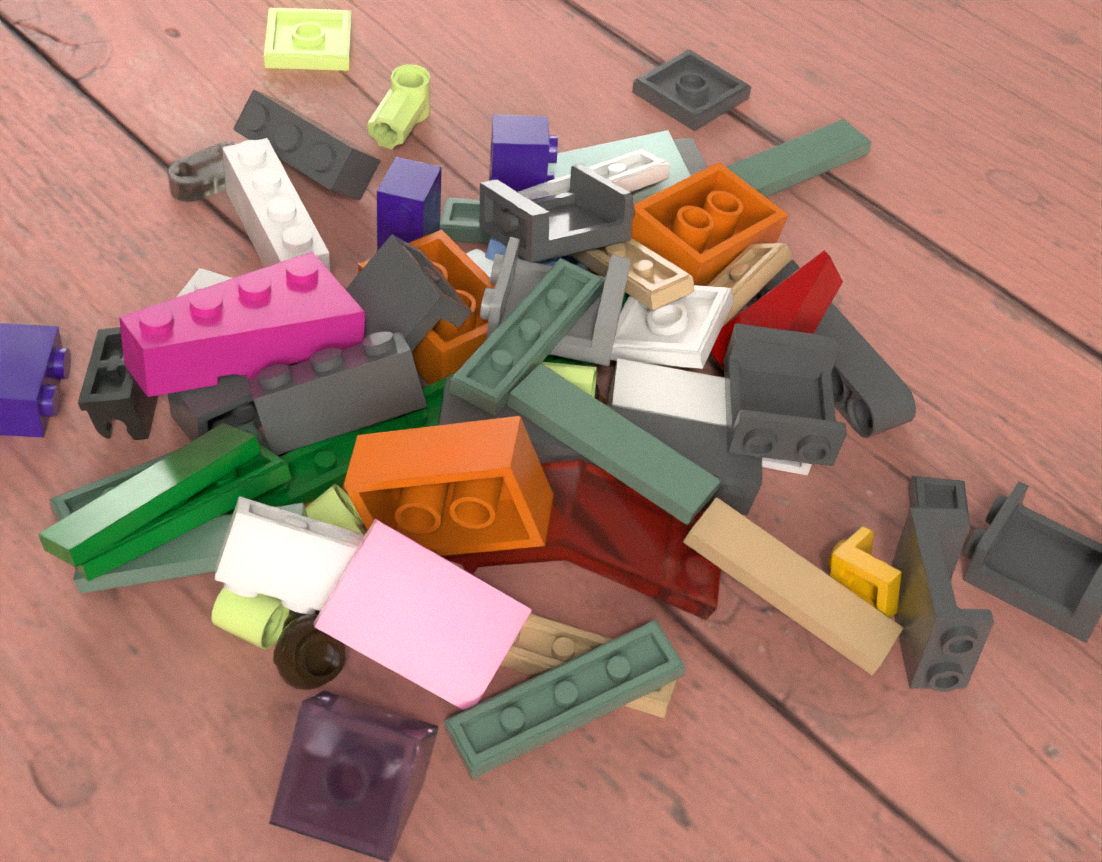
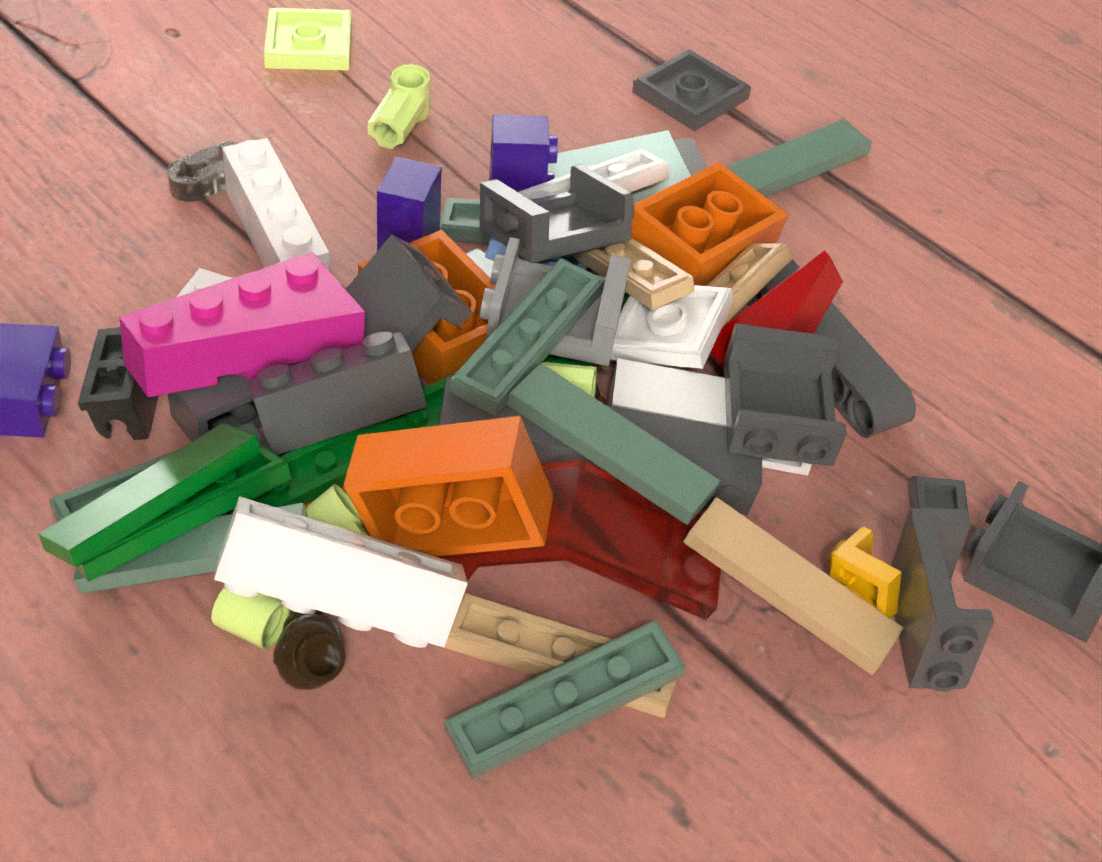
(307, 145): dark grey brick -> none
(352, 774): clear purple slope -> none
(422, 616): bright pink tile -> none

